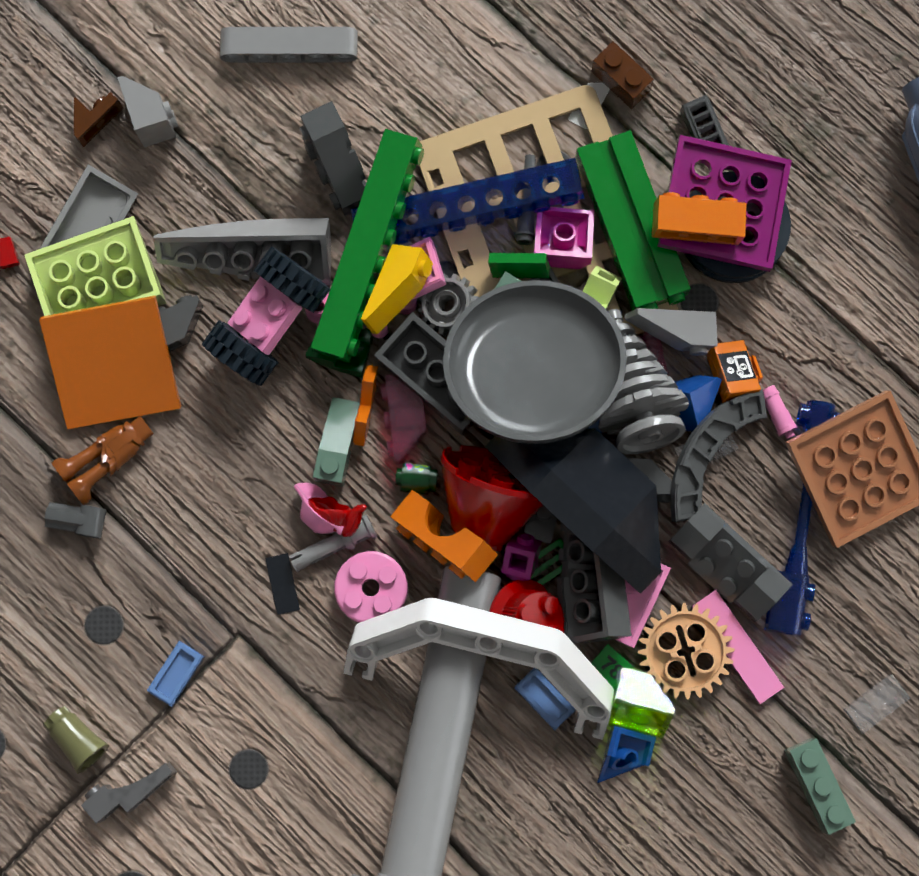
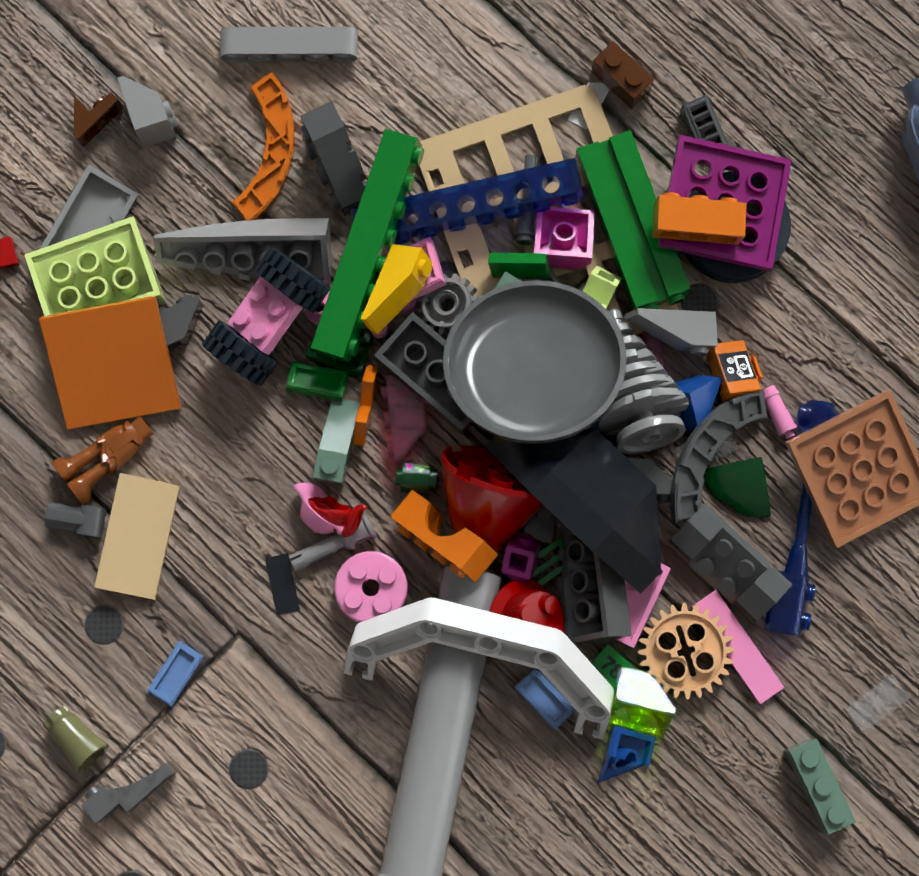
(137, 536): none -> tan slope
(277, 153): none -> orange tile
(317, 381): none -> green tile
(741, 486): none -> dark green brick

